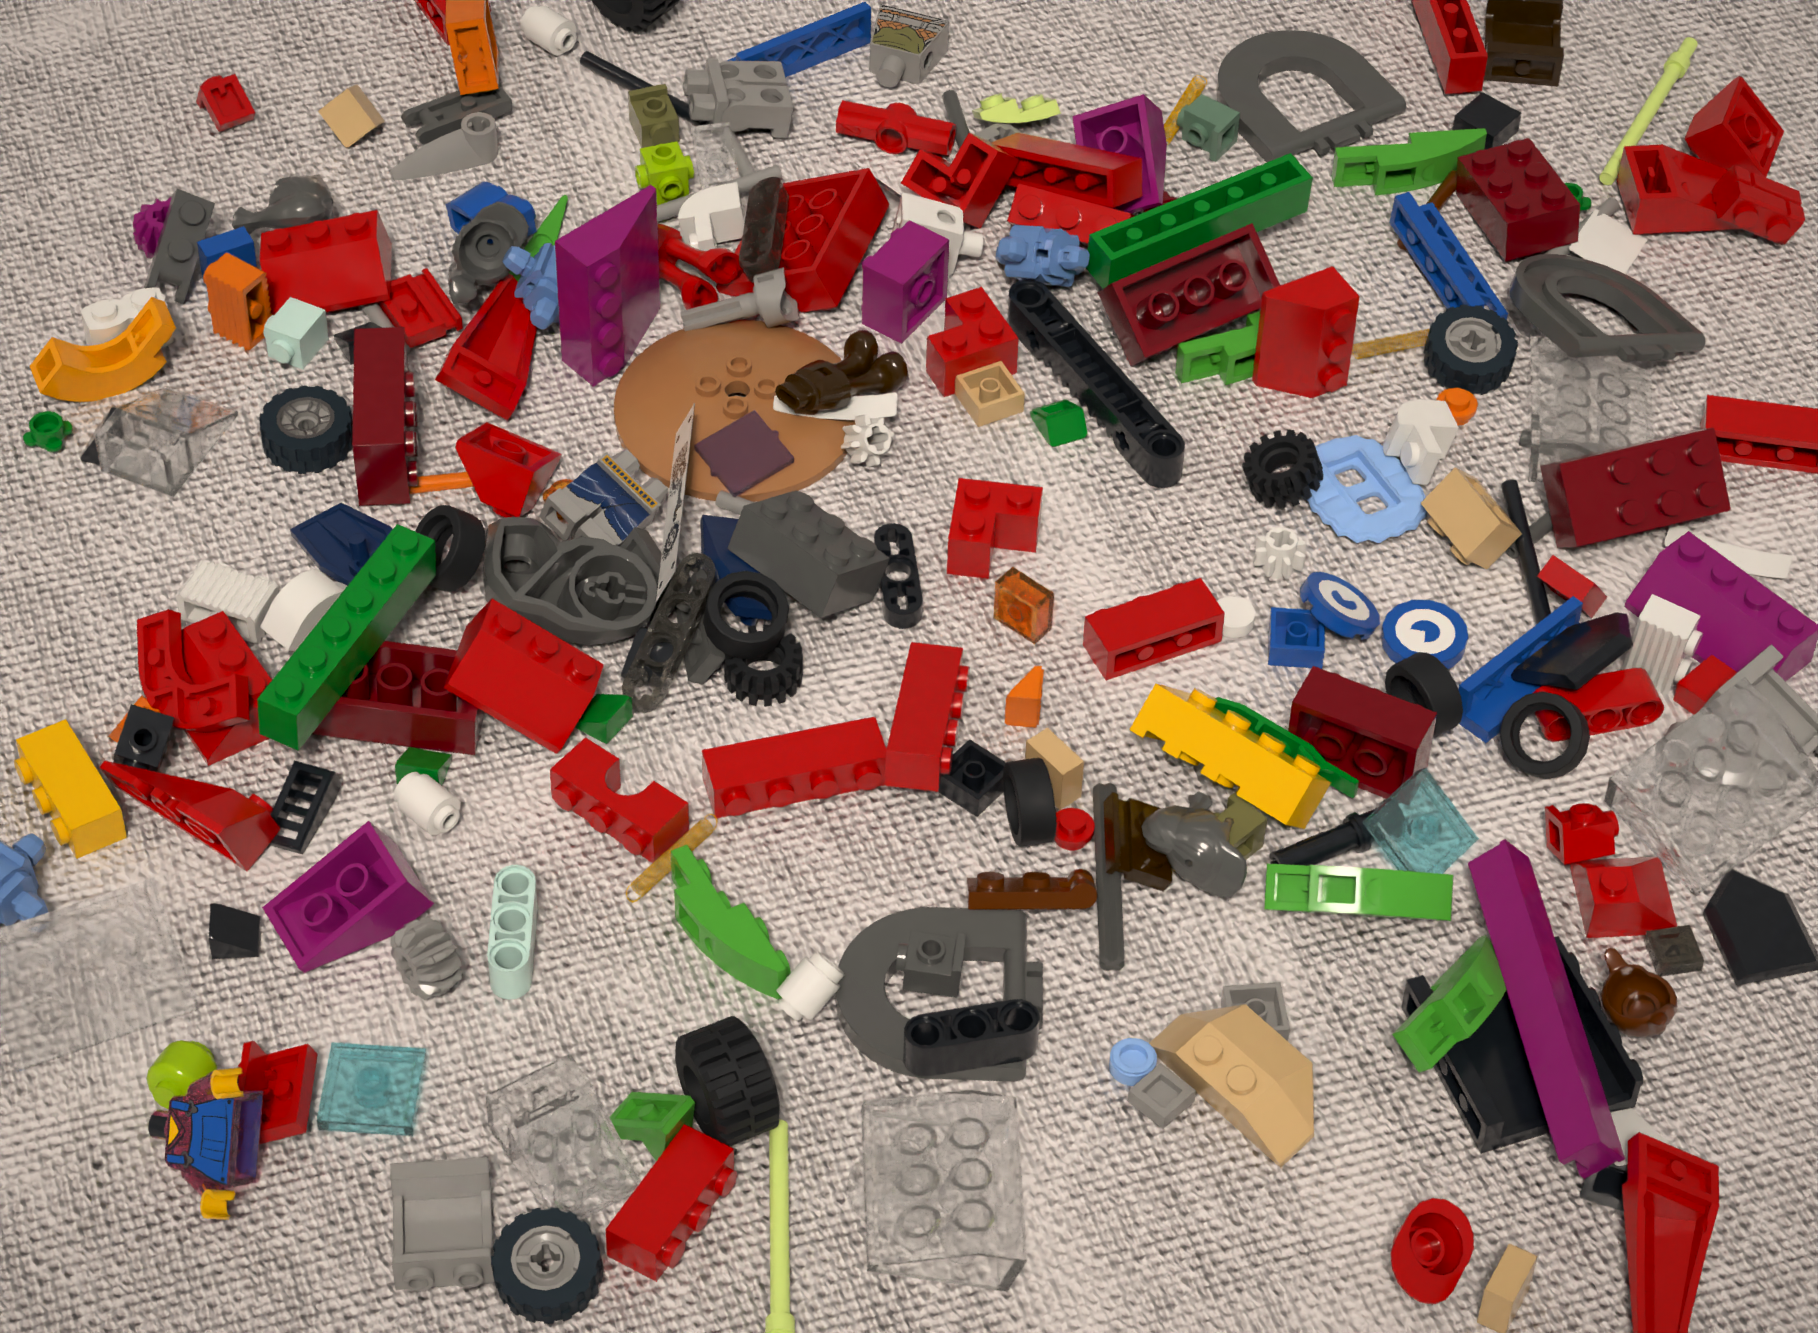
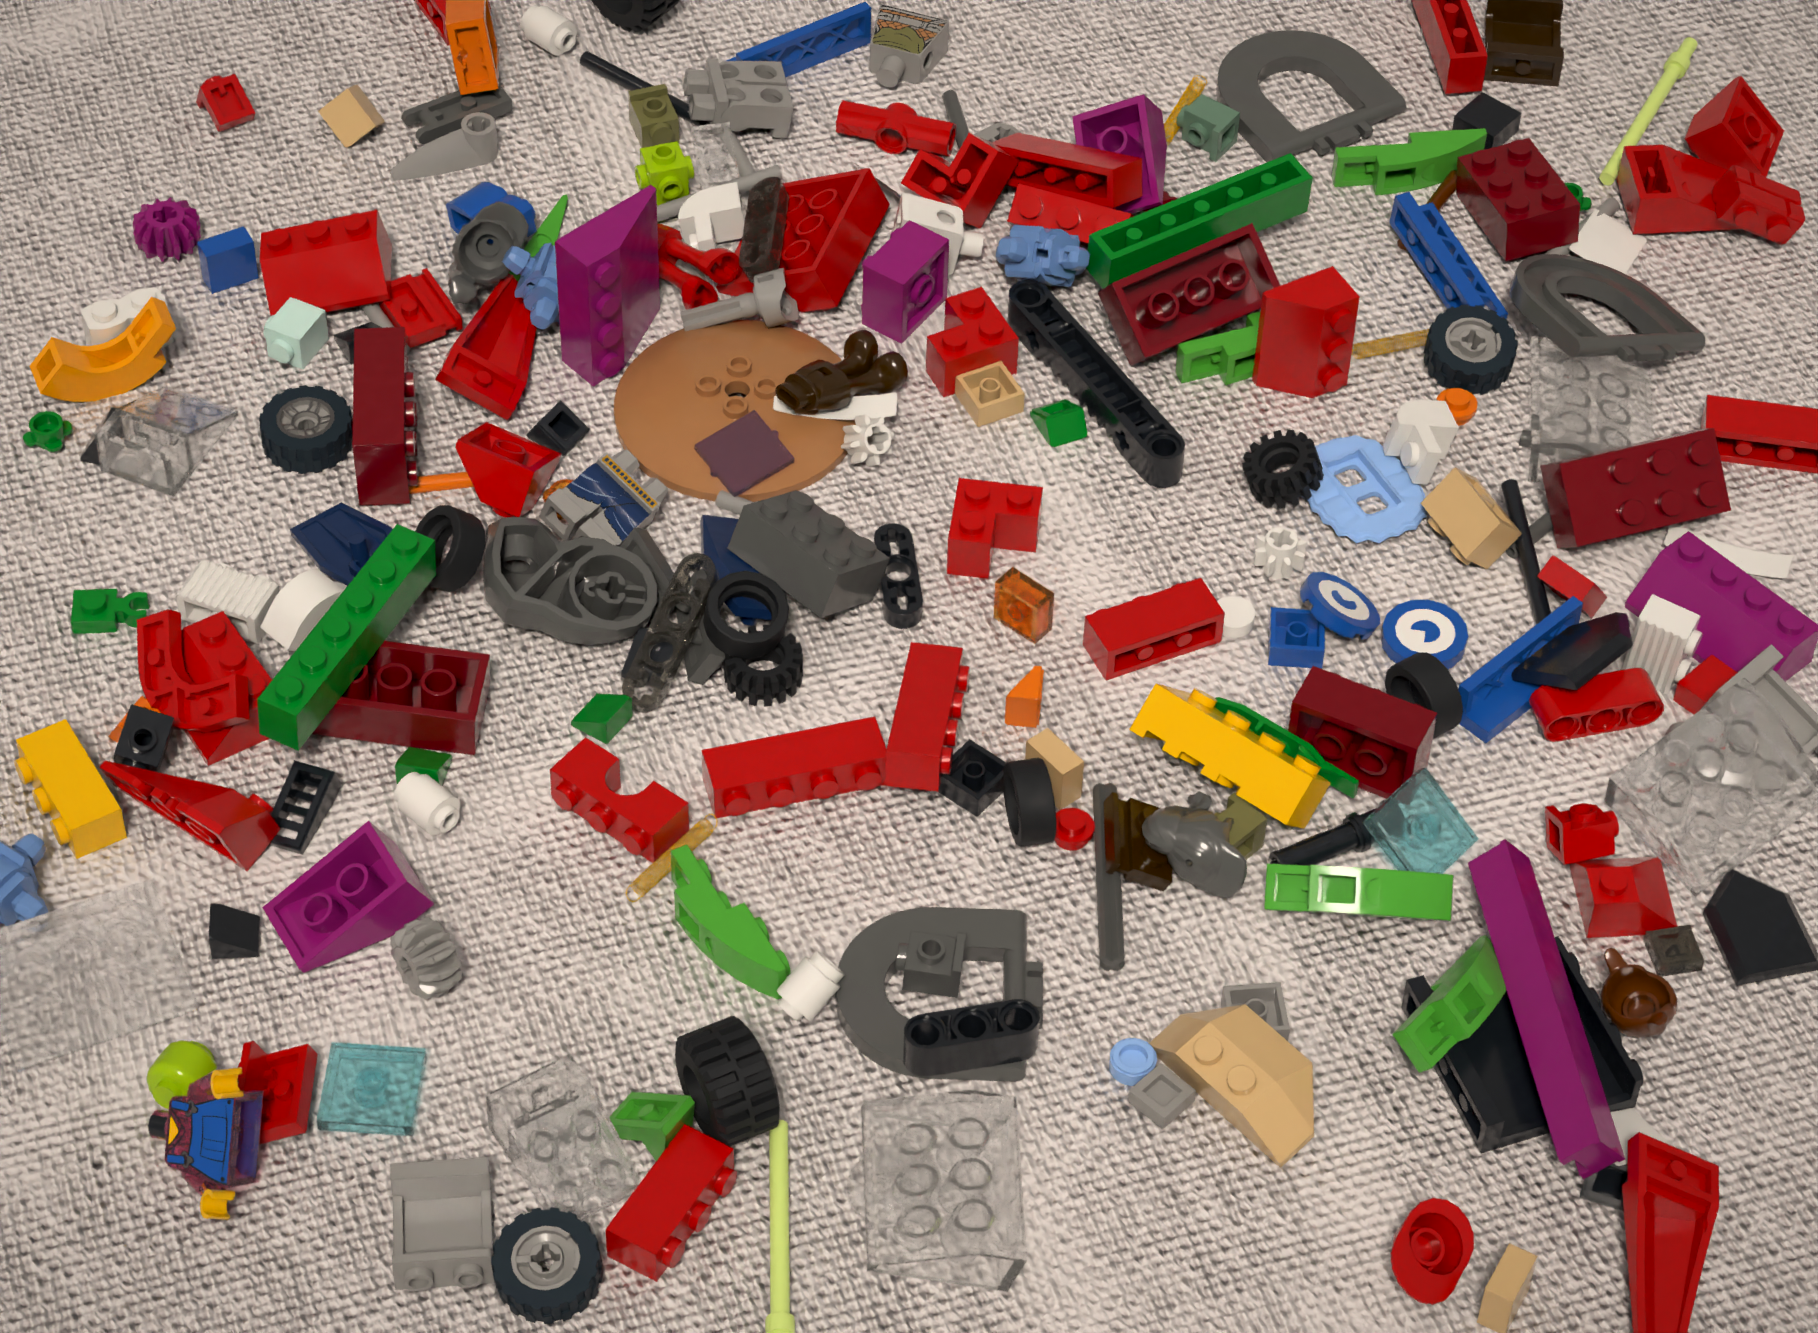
(103, 609): none -> green plate
(177, 245): dark grey hinge -> none
(237, 300): orange brick -> none
(291, 204): dark grey piece -> none
(512, 932): light aqua beam -> none
(523, 675): red slope -> none
(558, 429): none -> black slope
(675, 503): white sticker -> none
(1006, 110): yellowish green slope -> none
(1031, 891): reddish brown plate -> none
(1517, 715): black tyre -> none

